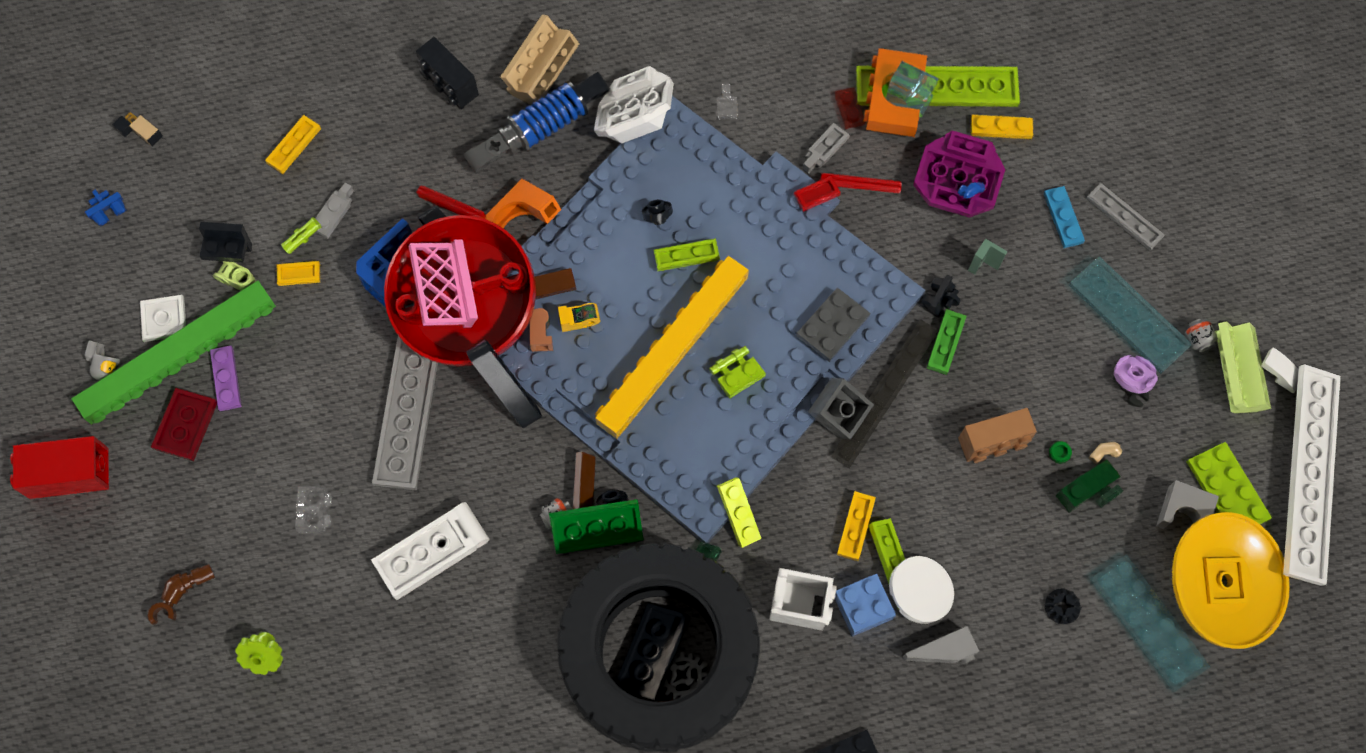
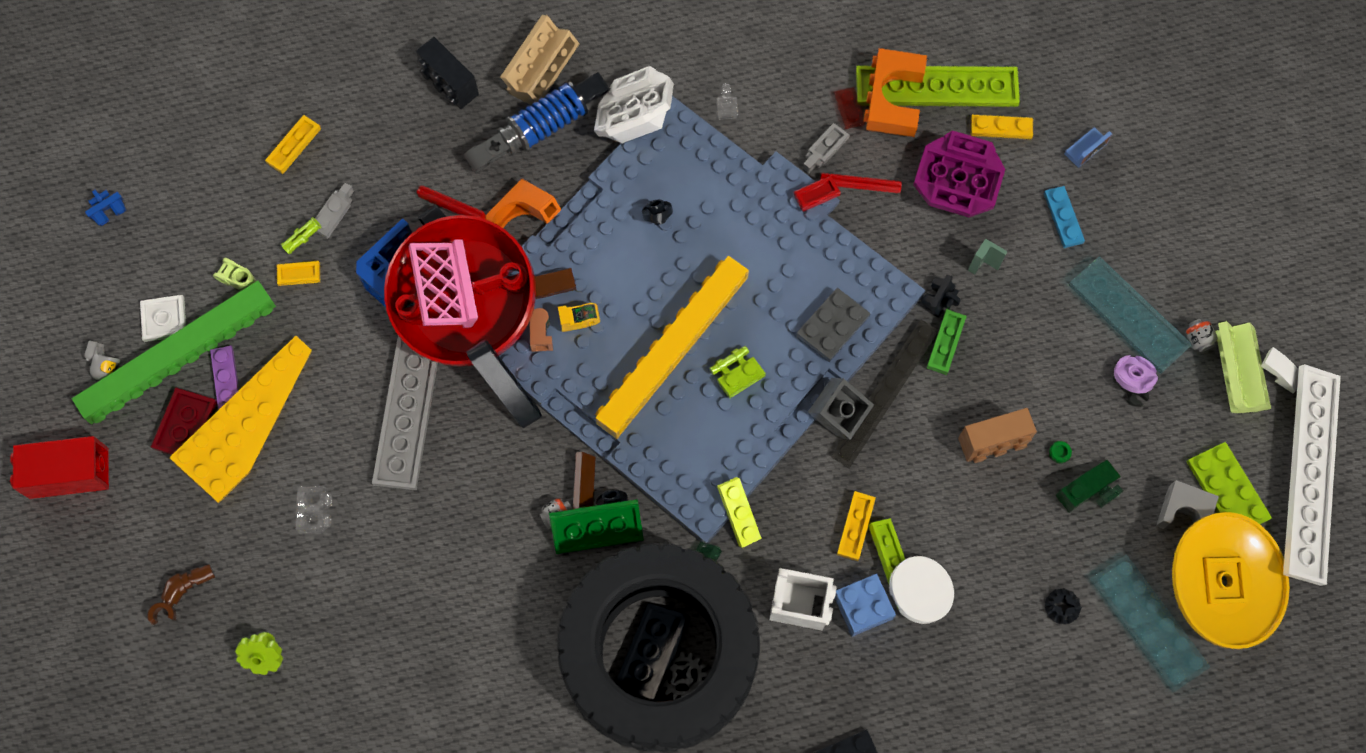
(139, 126): piece -> none
(224, 242): black bracket -> none
(232, 439): none -> yellow wing
(421, 558): white hinge -> none
(686, 254): lime tile -> none
(911, 88): clear light blue piece -> none
(947, 649): light grey slope -> none
(971, 190): blue arm -> none
(1087, 146): none -> medium blue panel
(1105, 448): tan arm -> none
(1125, 216): light grey tile -> none

